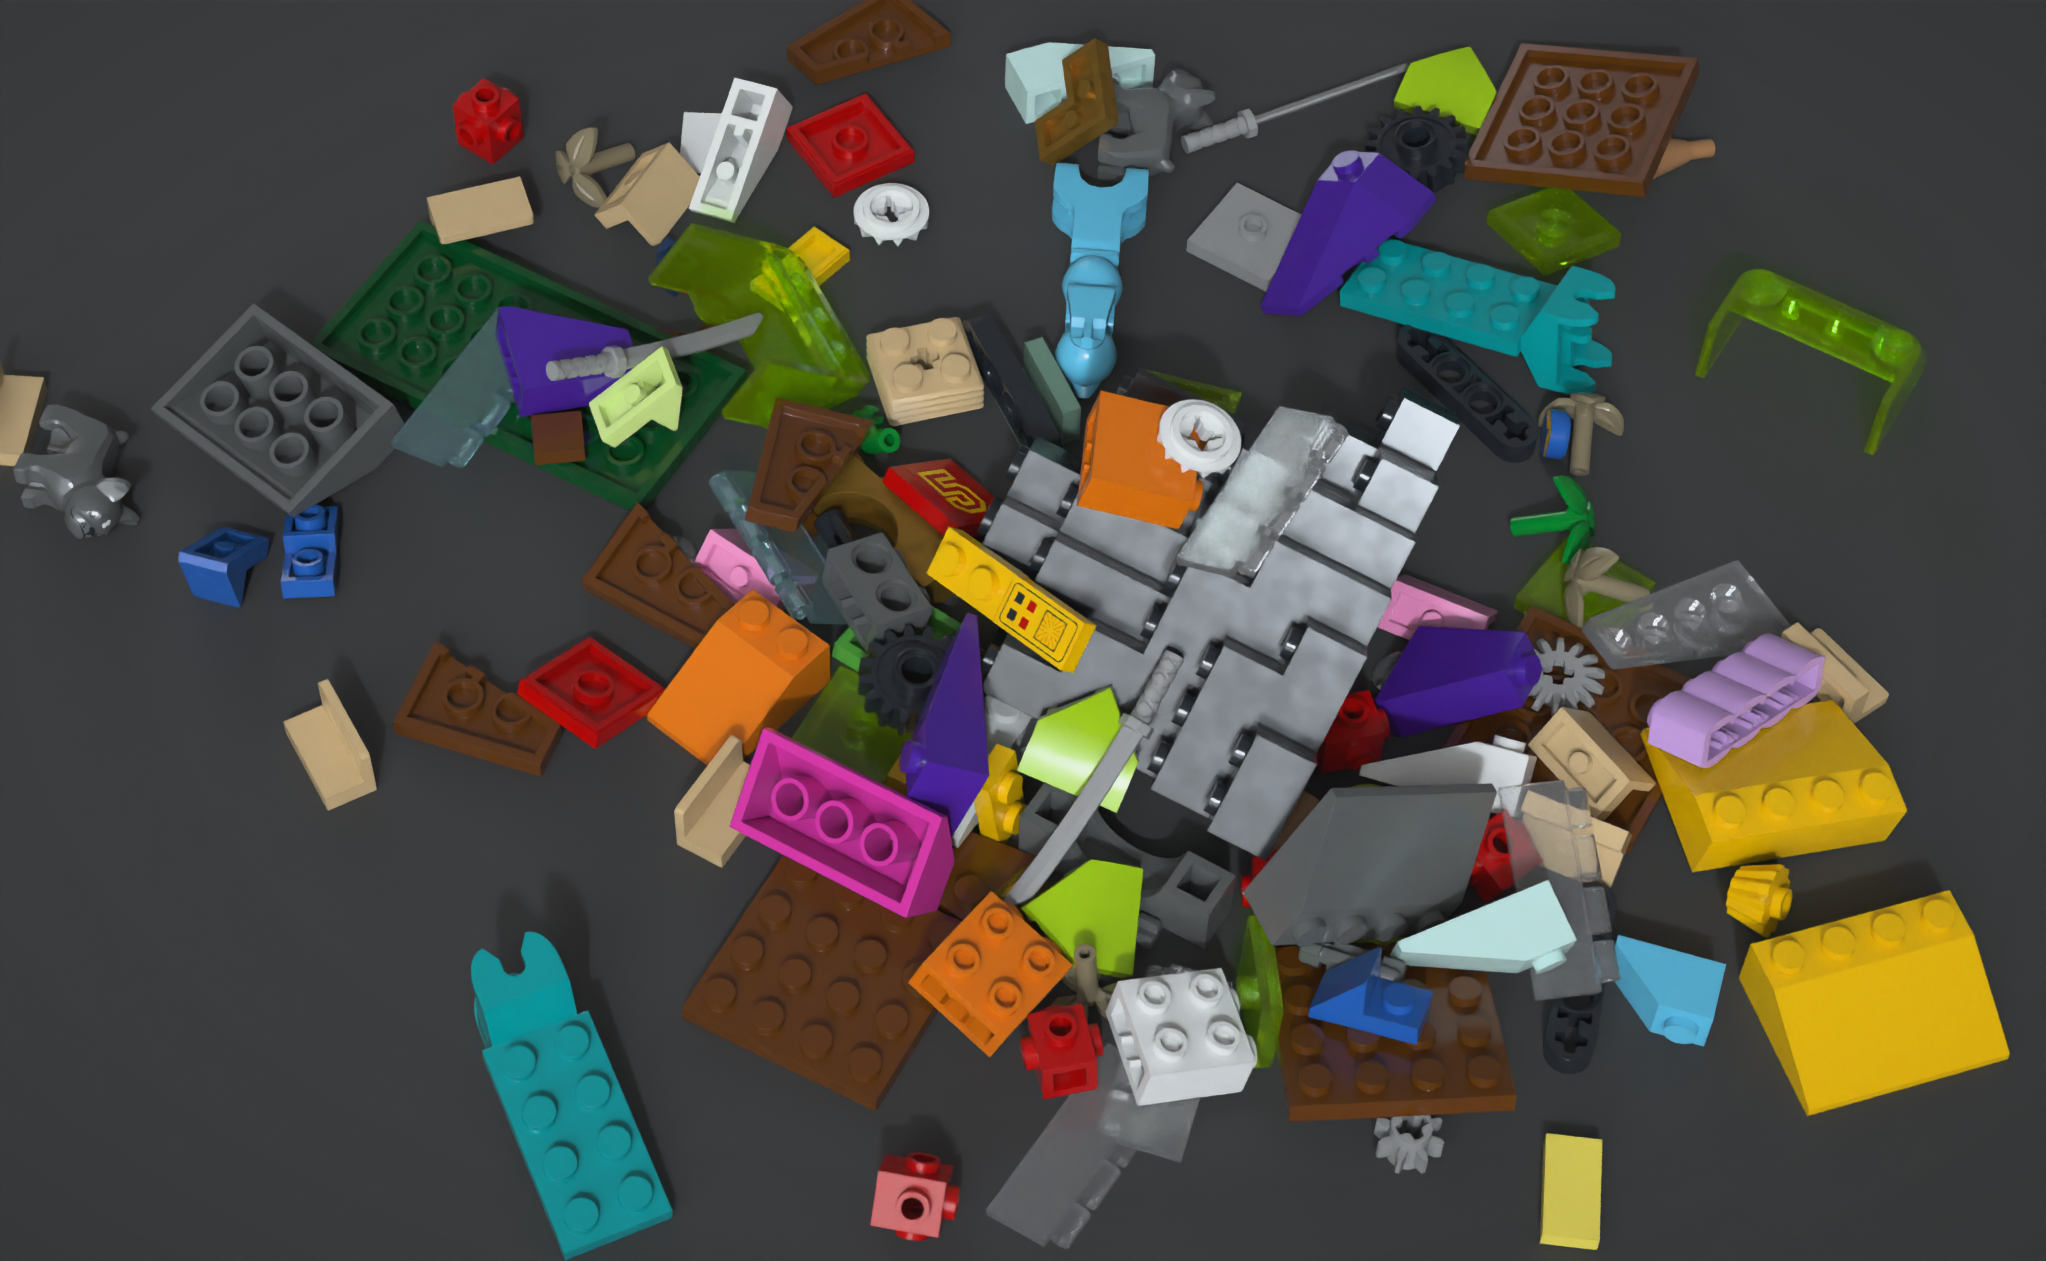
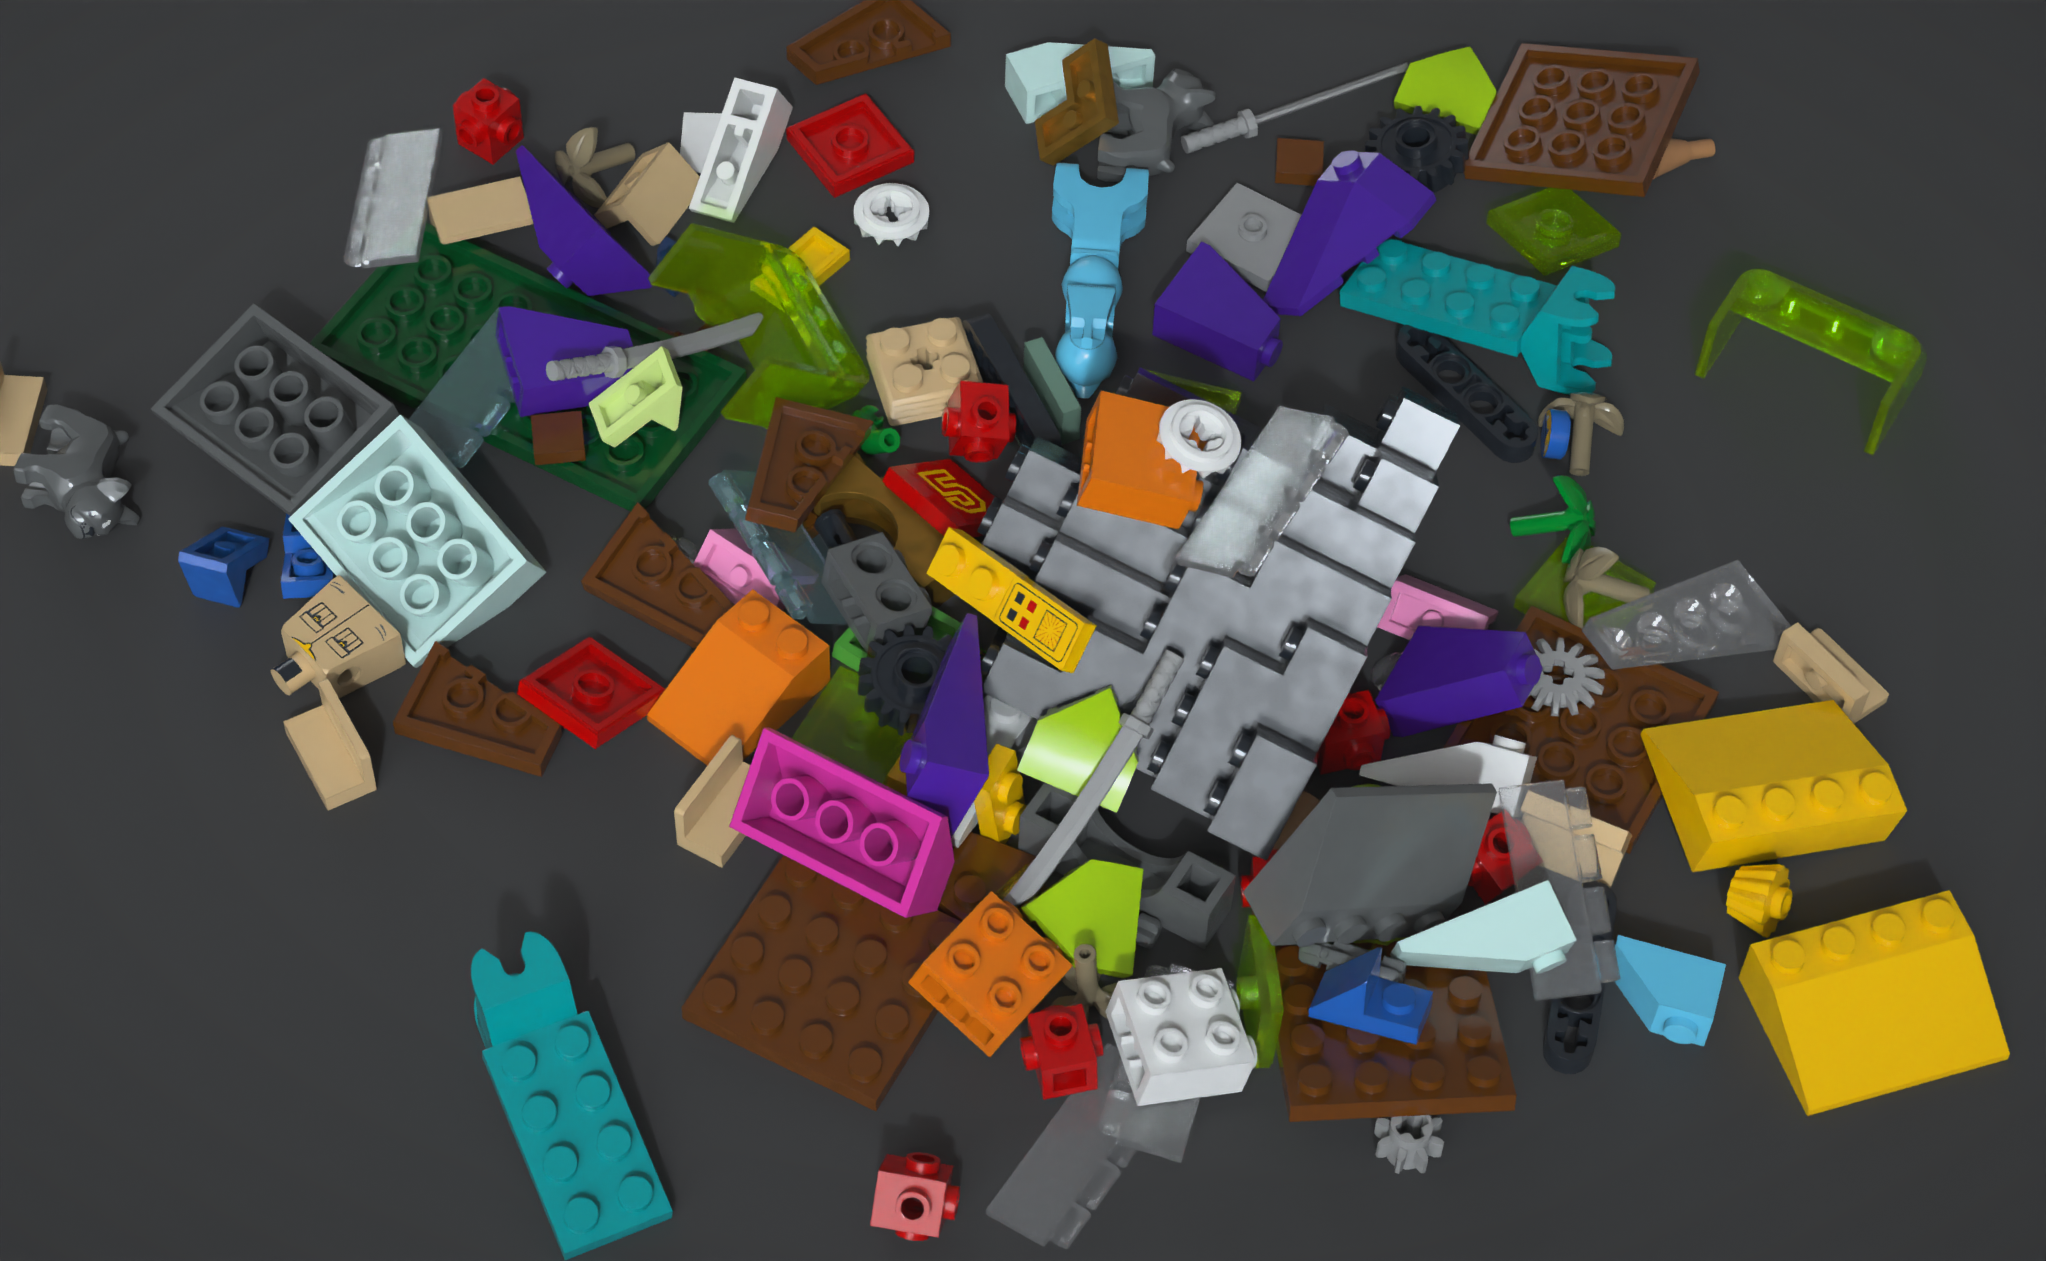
(337, 640): none -> tan torso
(393, 199): none -> clear windscreen
(416, 540): none -> light aqua slope
(574, 239): none -> dark purple wedge
(978, 421): none -> red brick
(1218, 316): none -> dark purple slope
(1298, 161): none -> reddish brown tile
(1571, 1191): light yellow tile -> none
(1589, 757): tan panel -> none
(1735, 700): lavender brick -> none

